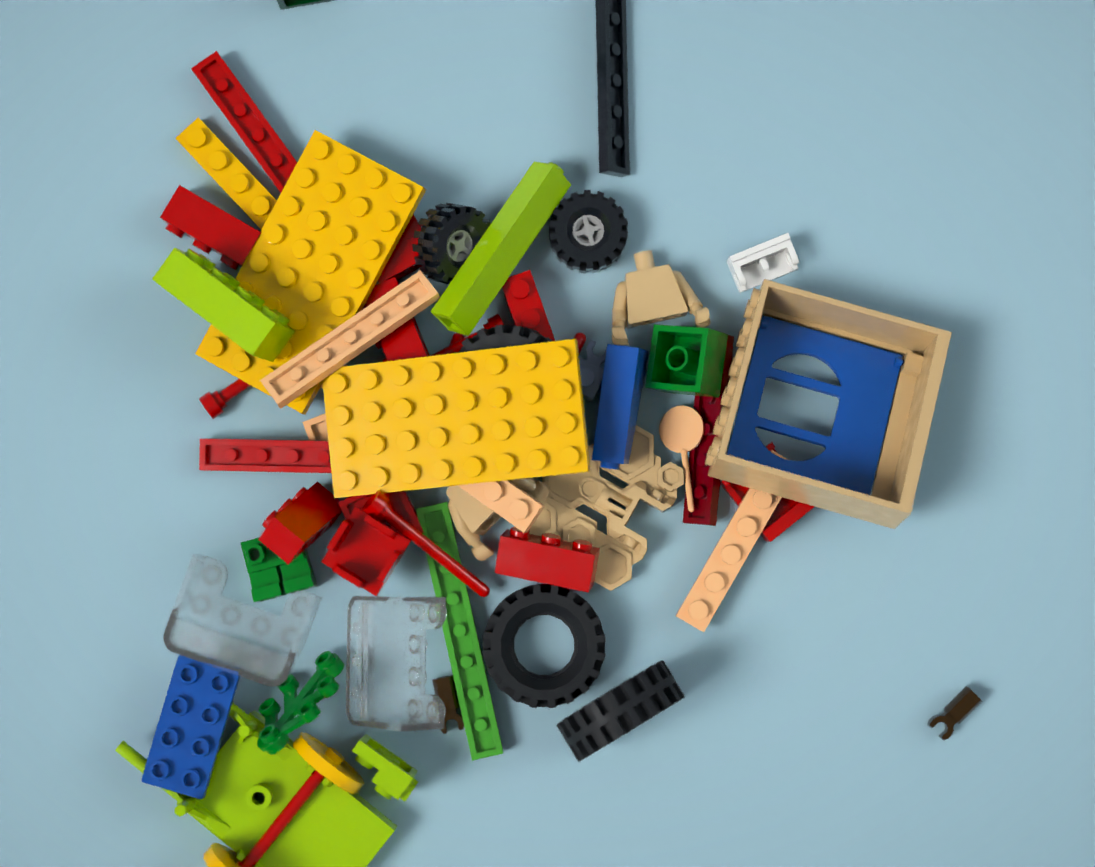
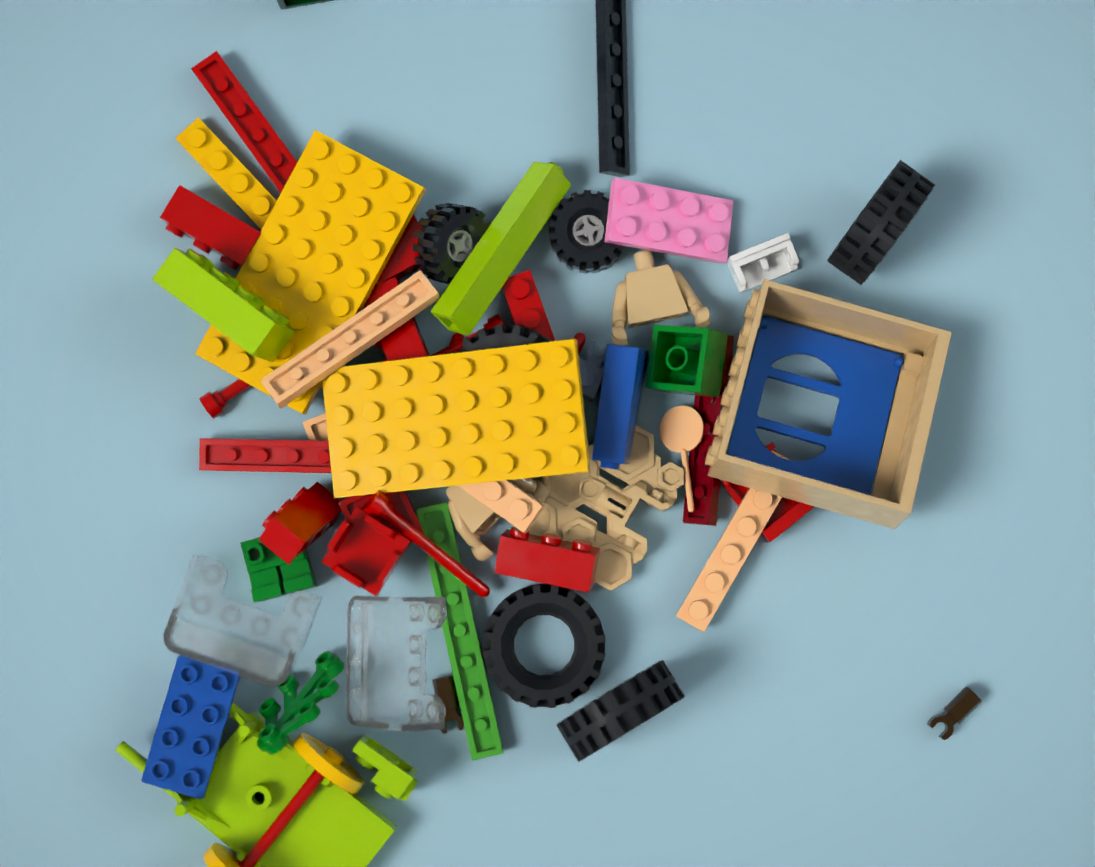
(668, 221): none -> bright pink plate
(881, 222): none -> black tyre

